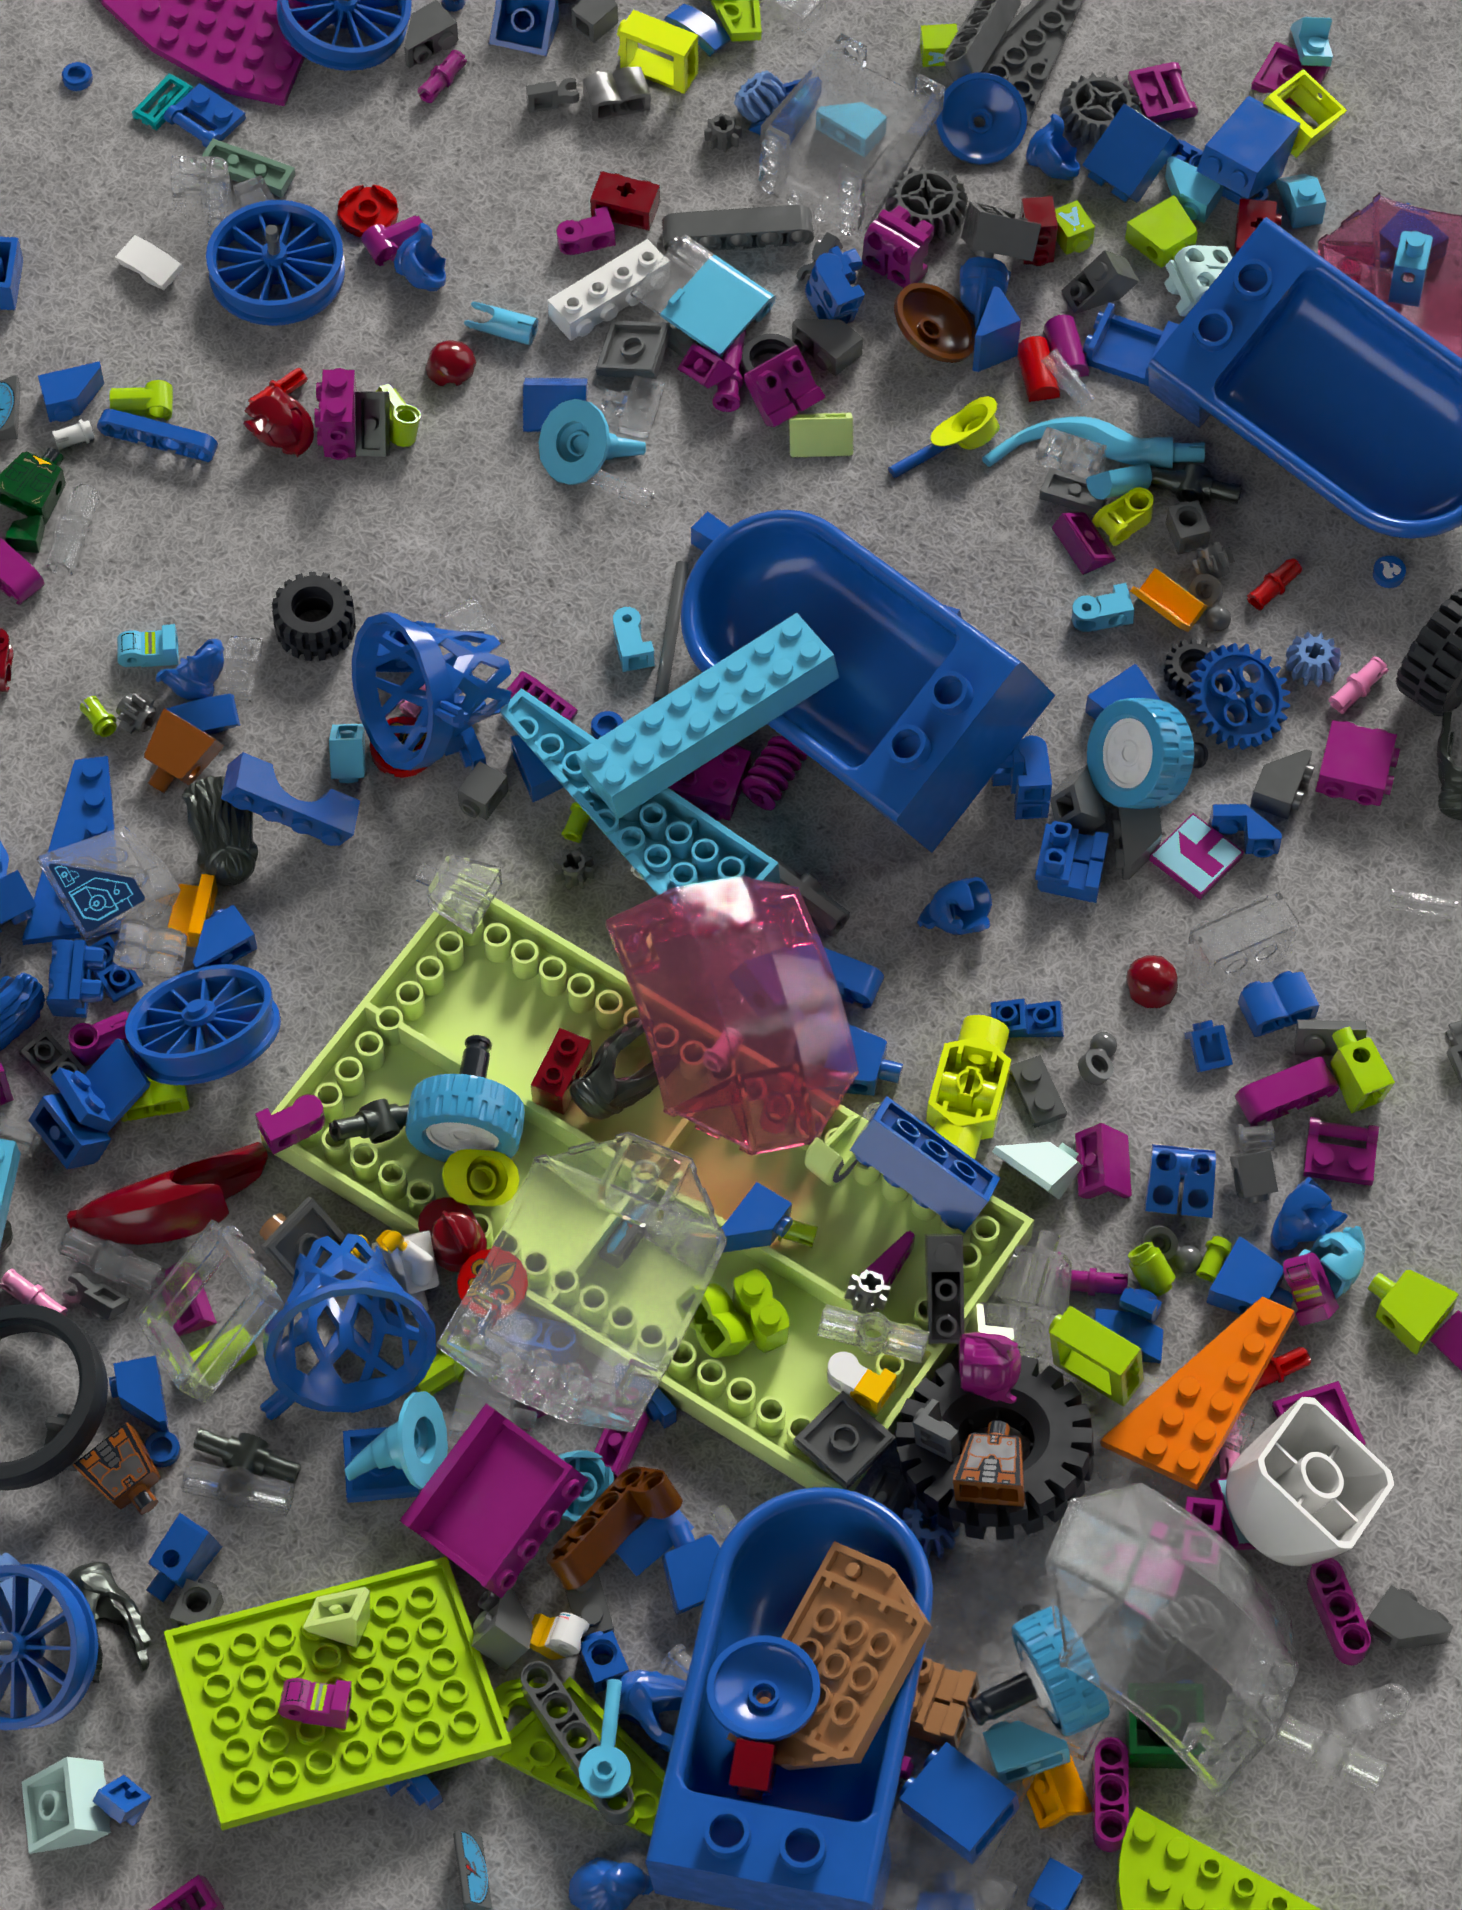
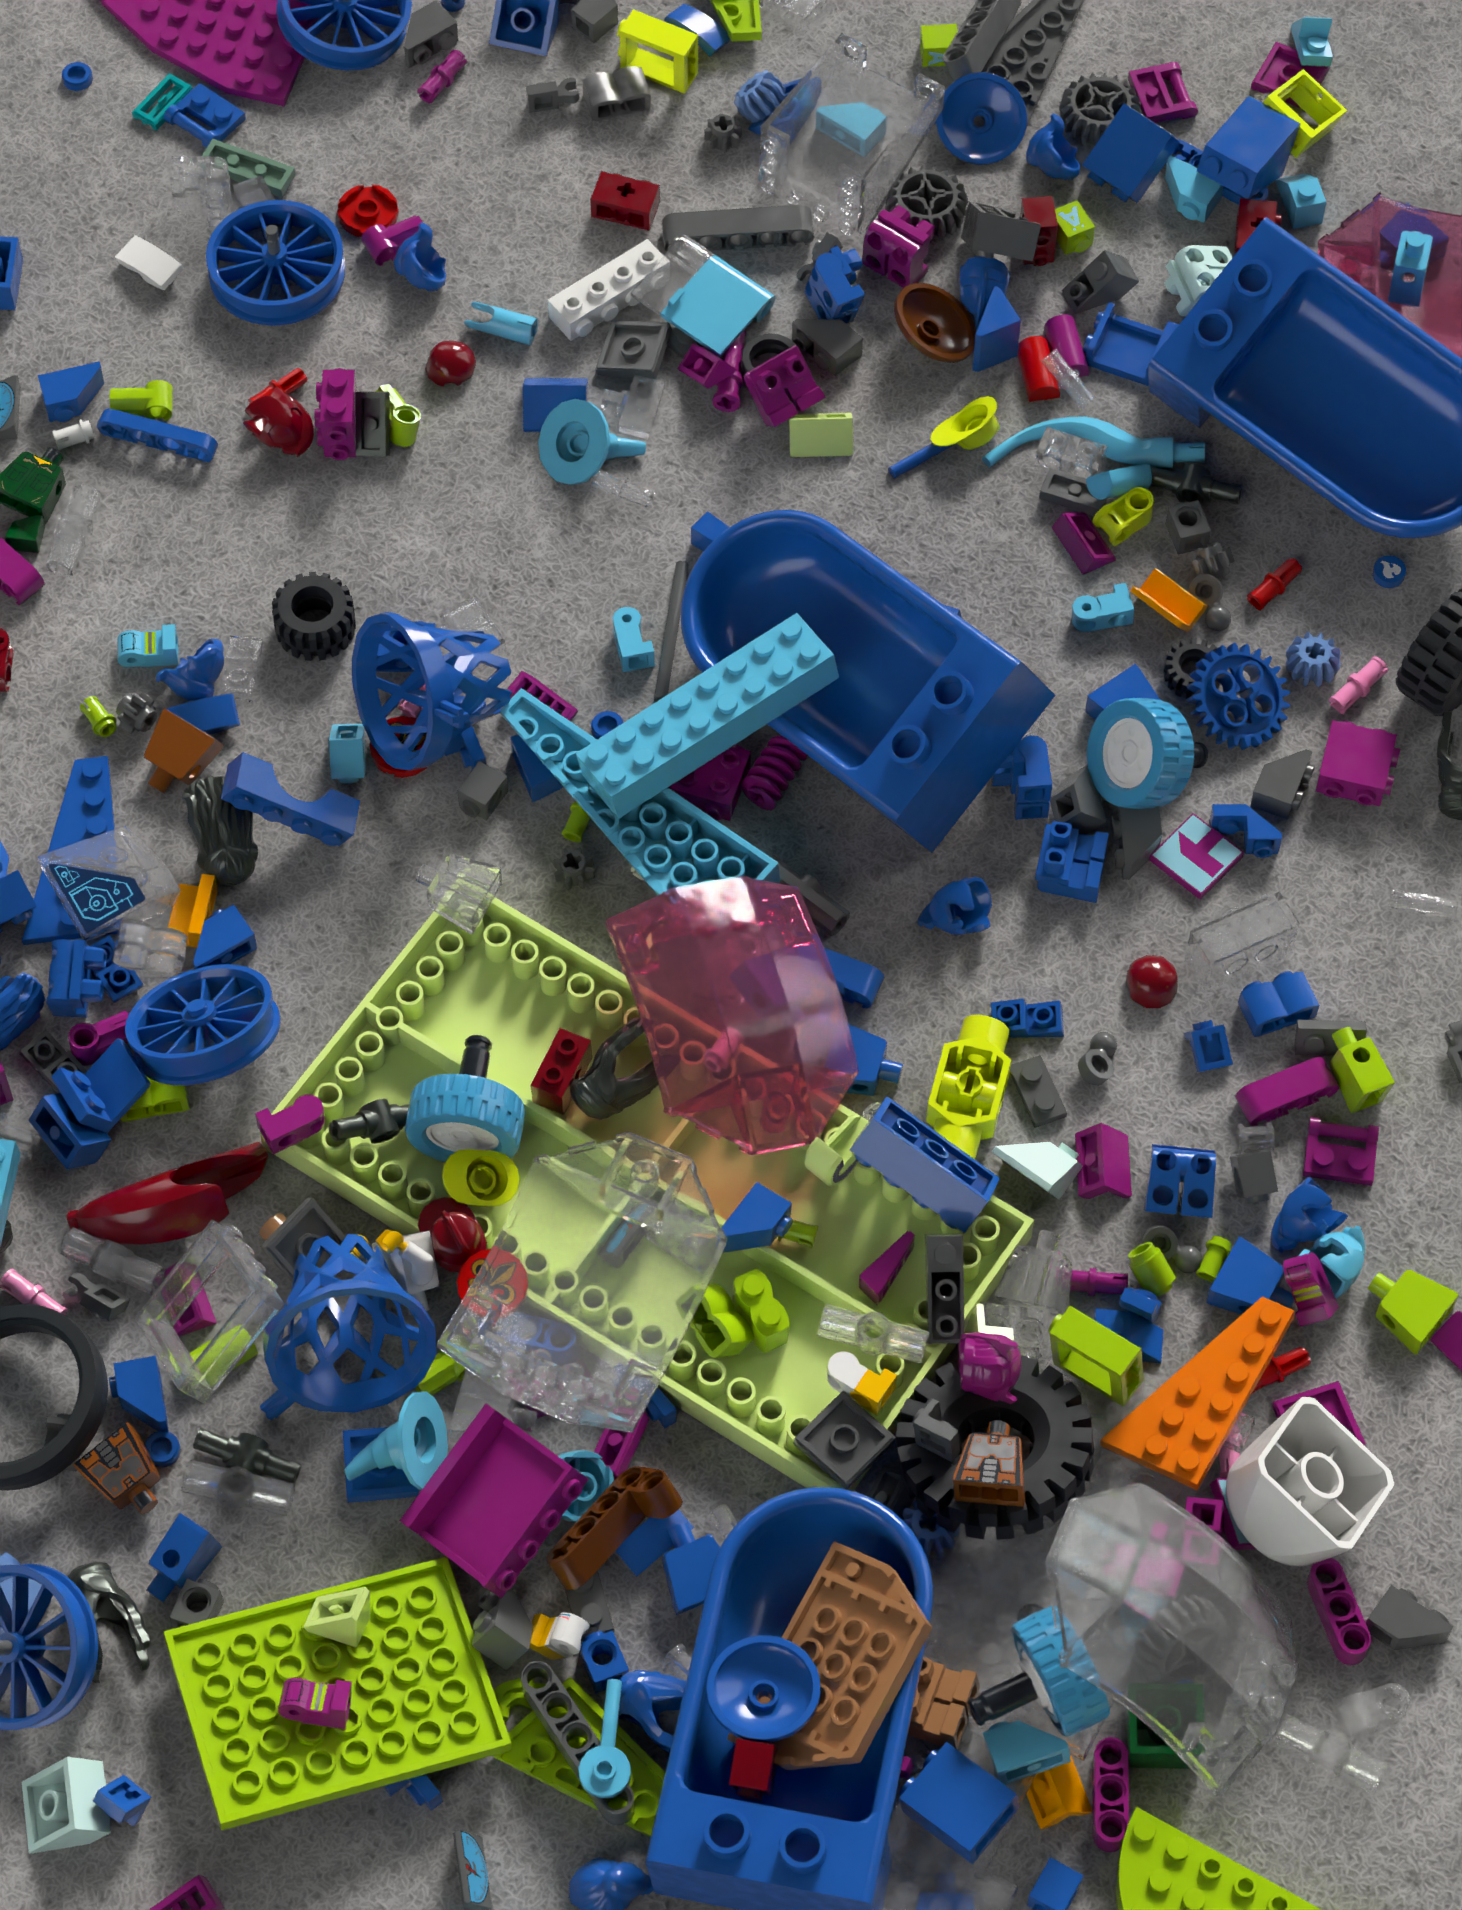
(586, 234): magenta leg -> none
(867, 1292): dark grey gear -> none
(1162, 231): lime torso -> none

